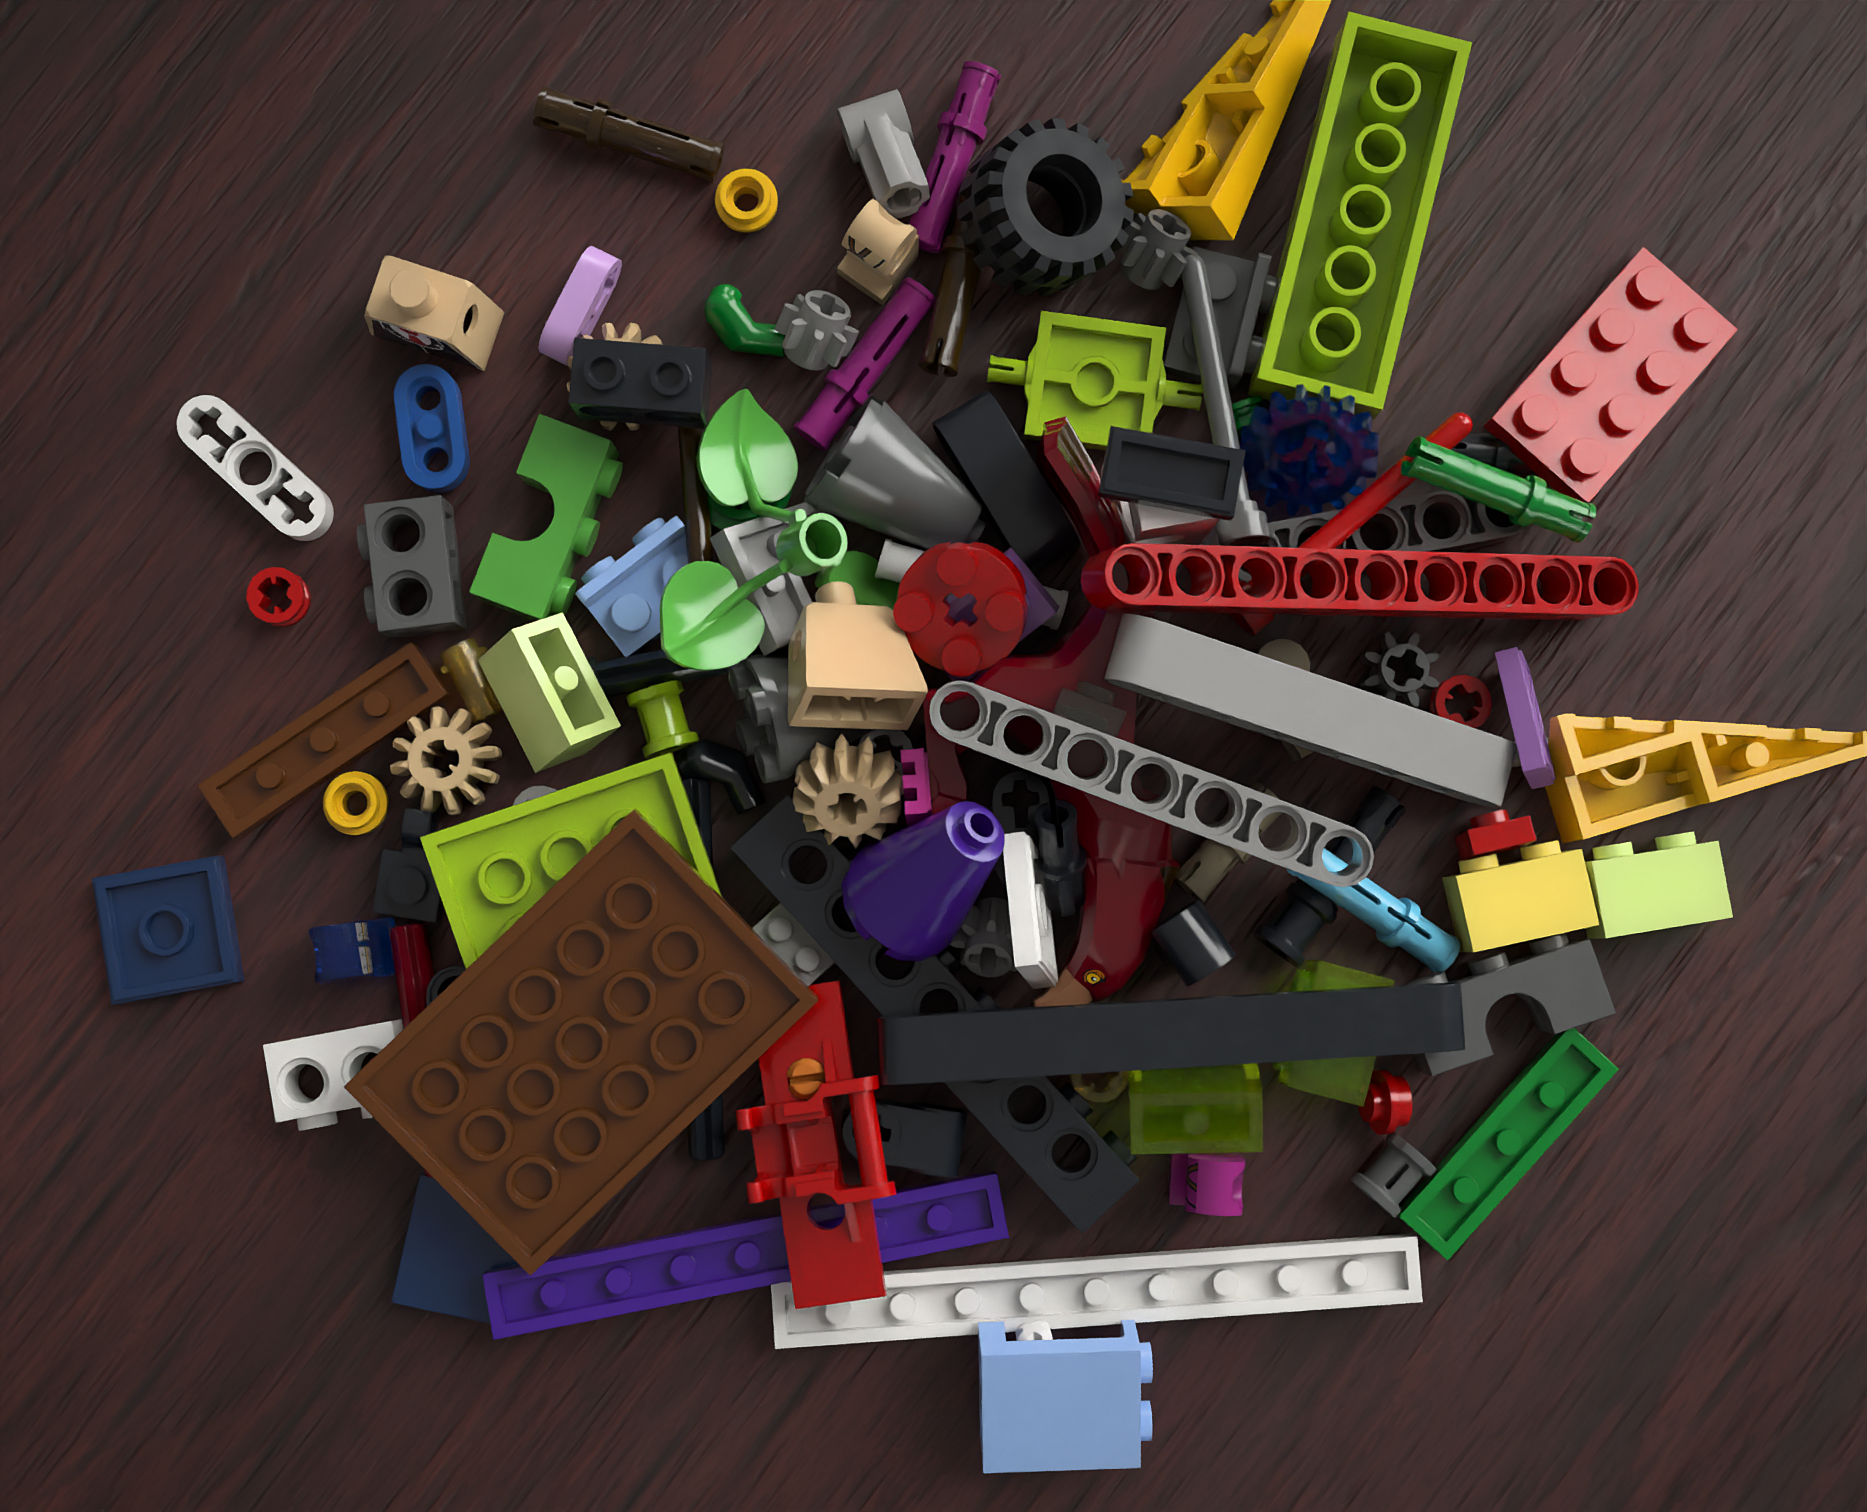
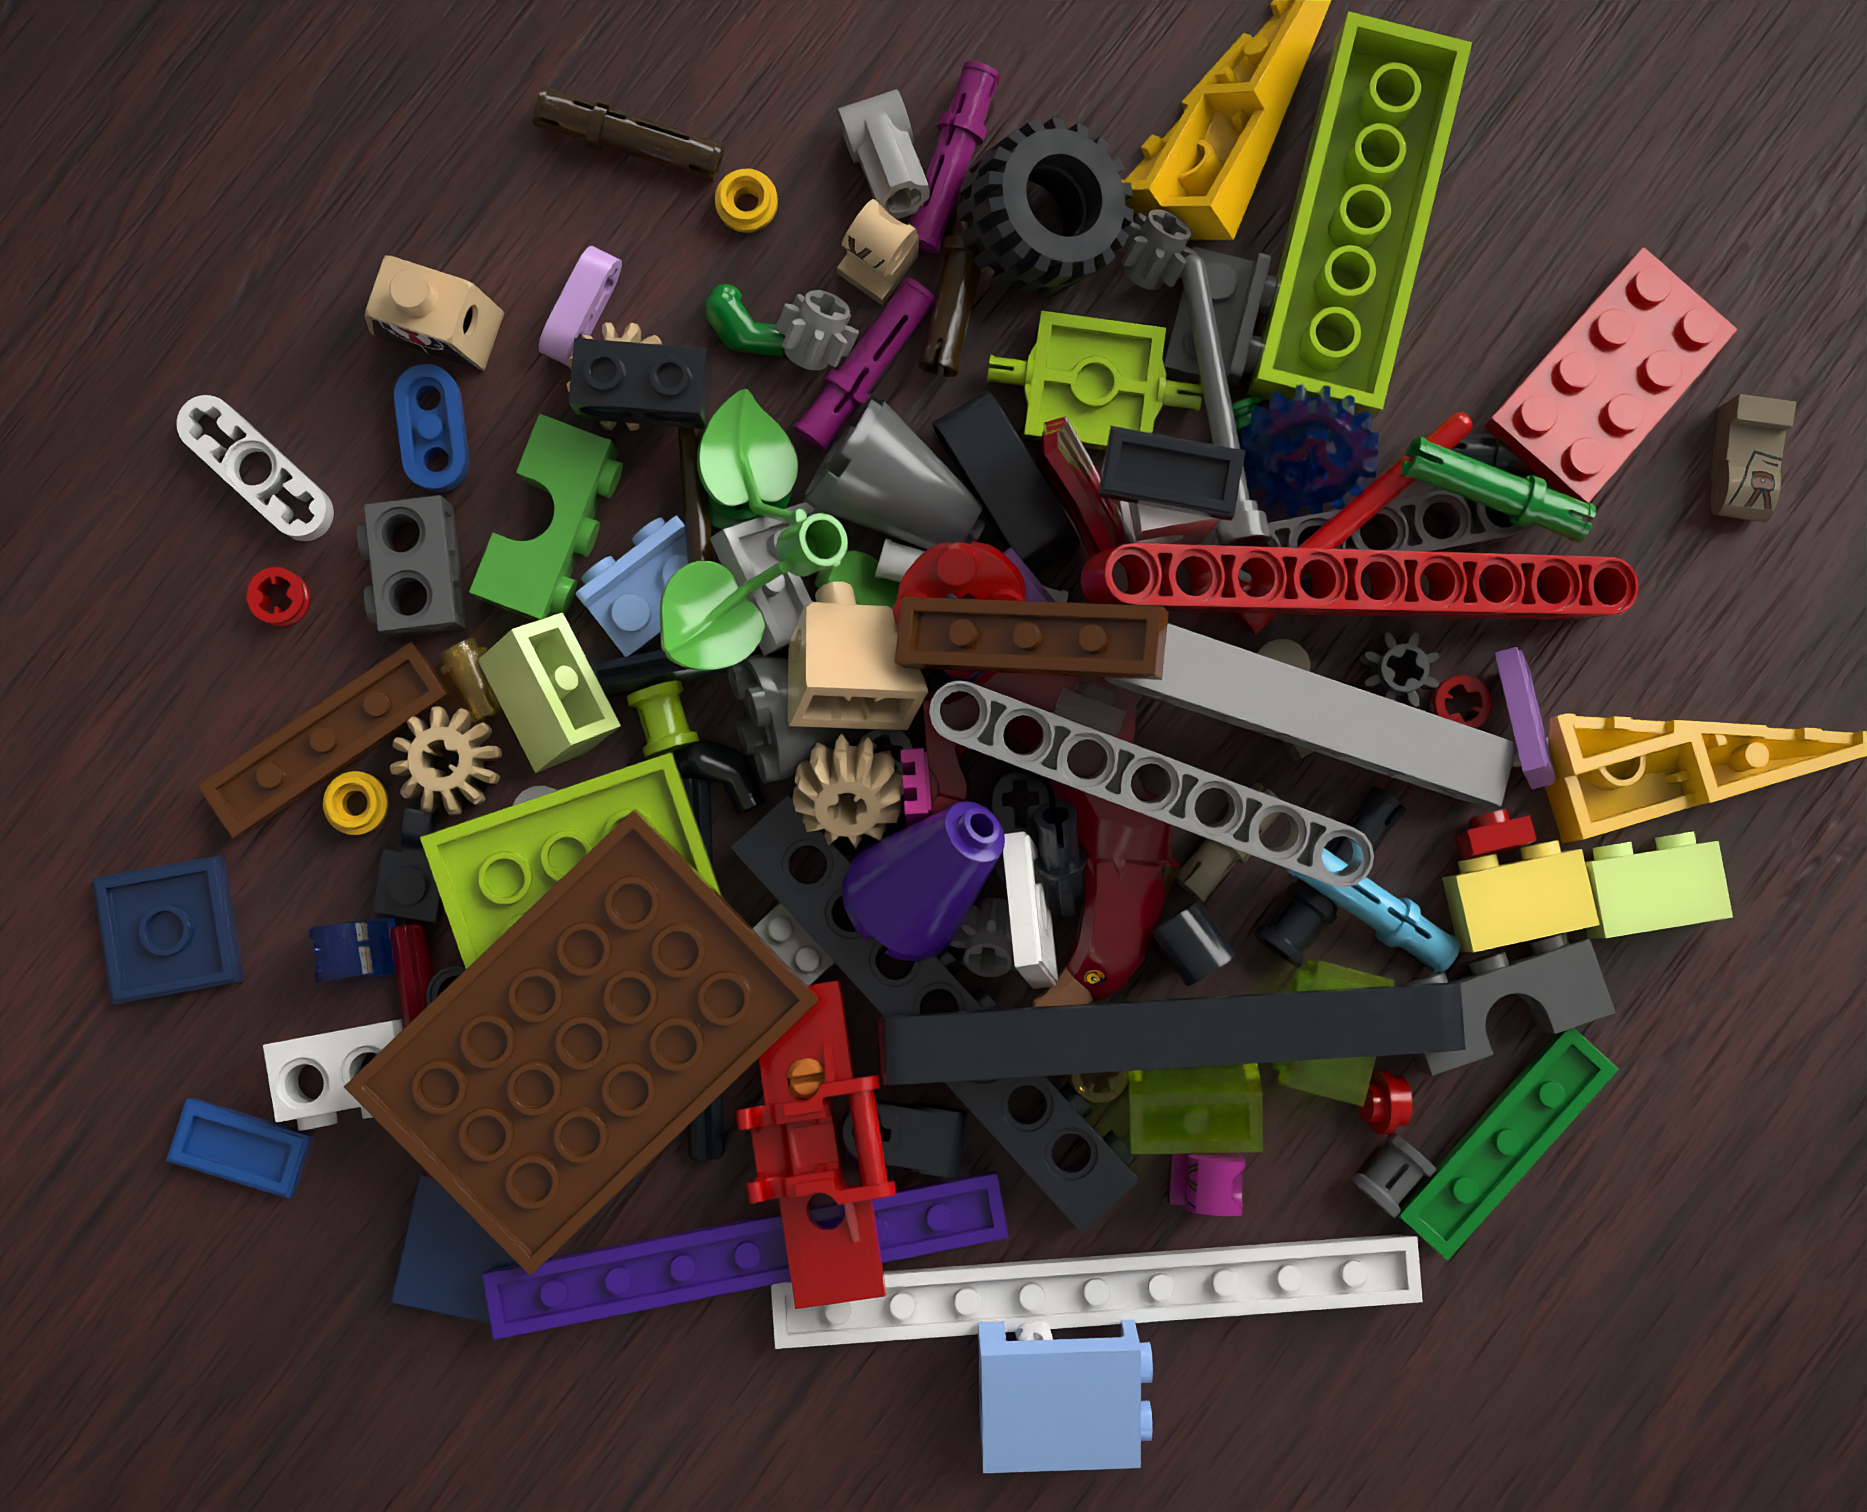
(240, 1147): none -> blue tile
(1032, 637): none -> reddish brown plate
(1749, 456): none -> dark tan leg

